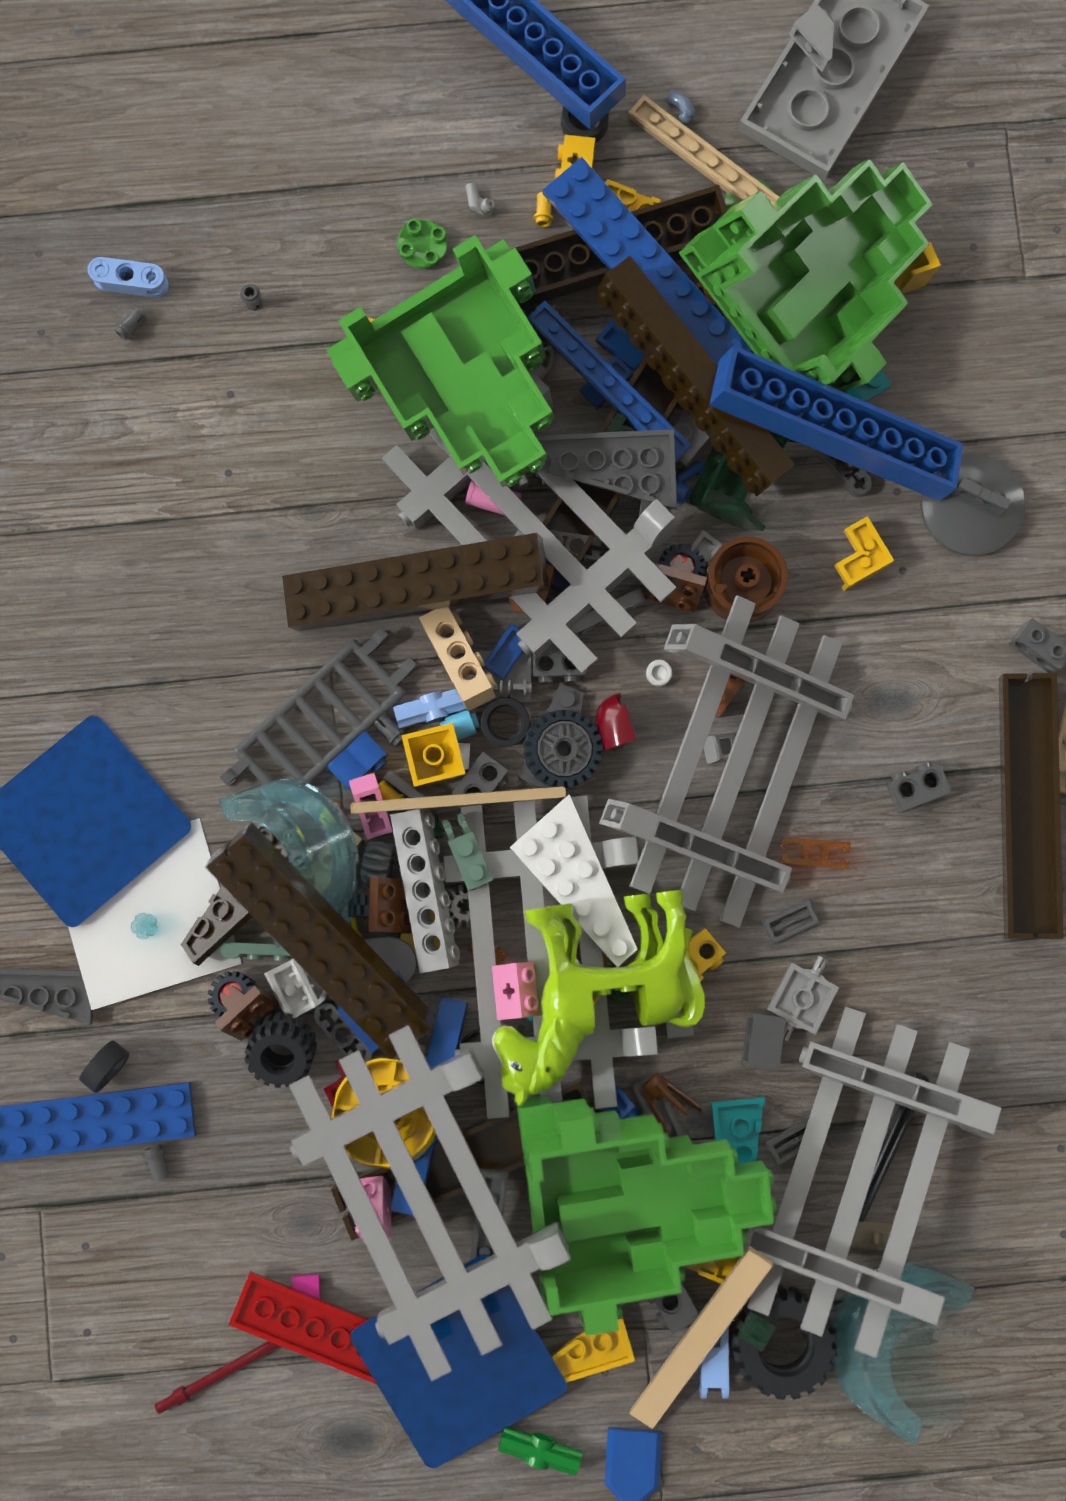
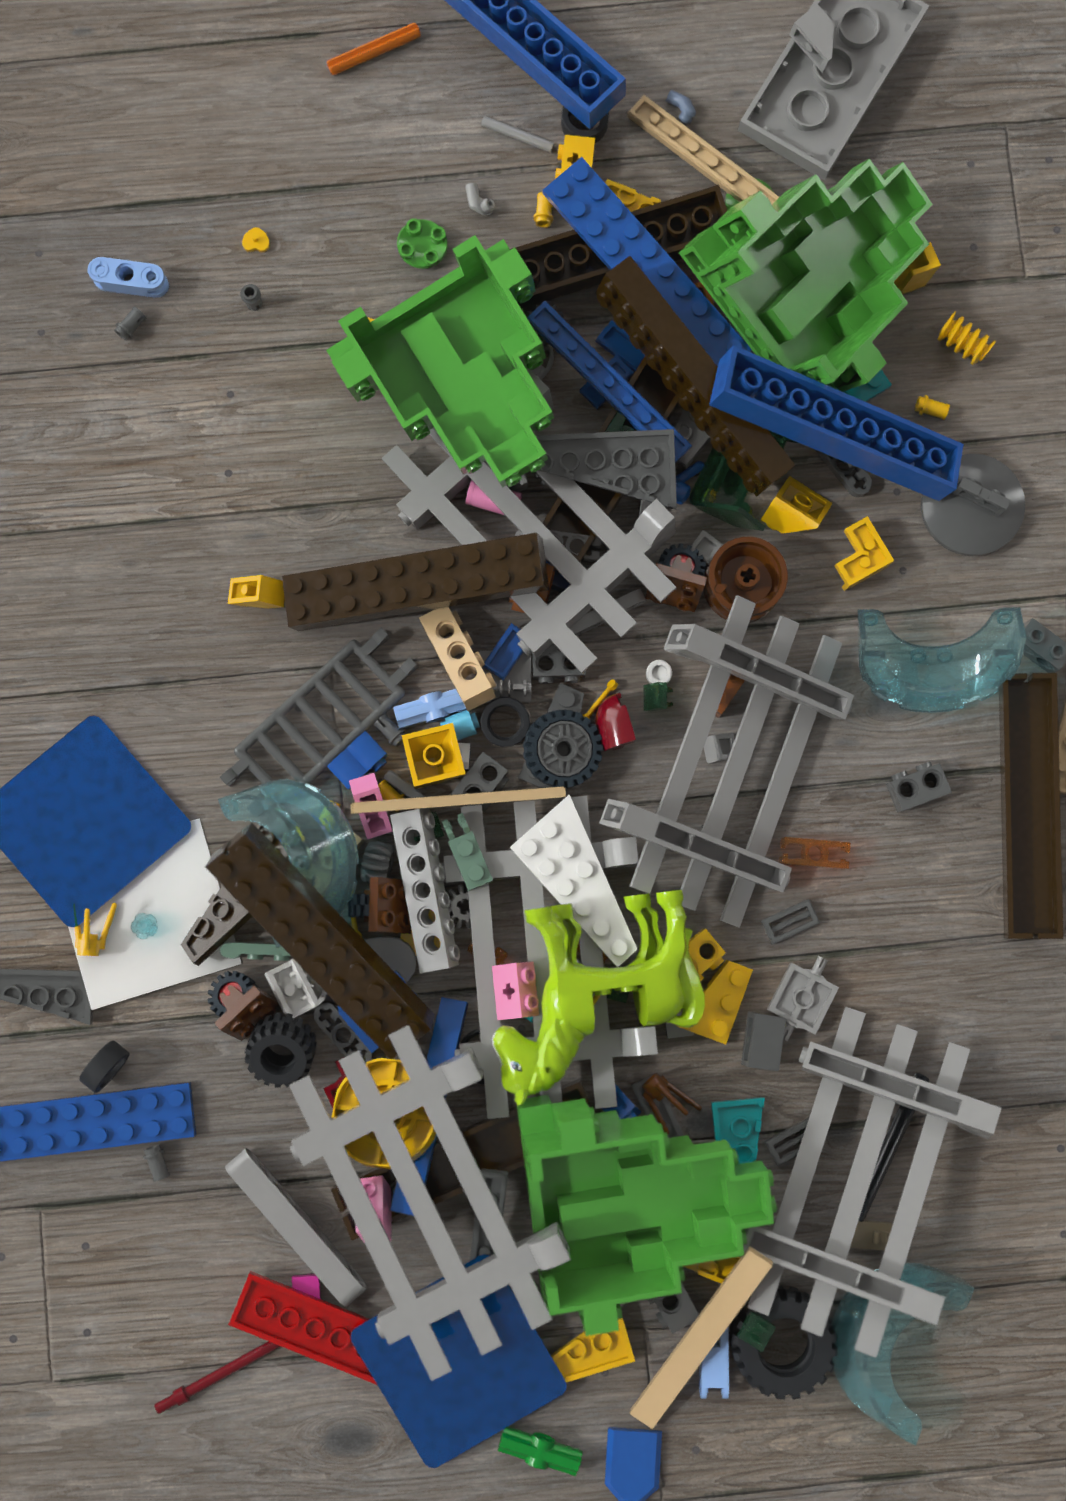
(88, 943): none -> yellow plant
(255, 240): none -> yellow piece
(256, 592): none -> yellow slope
(296, 1227): none -> light grey beam
(373, 48): none -> orange axle
(517, 134): none -> light grey bar
(611, 685): none -> yellow hinge
(656, 696): none -> clear green tile
(722, 1001): none -> yellow wing
(796, 508): none -> yellow slope
(931, 407): none -> yellow pin
(939, 676): none -> clear light blue windscreen
(965, 339): none -> yellow piece

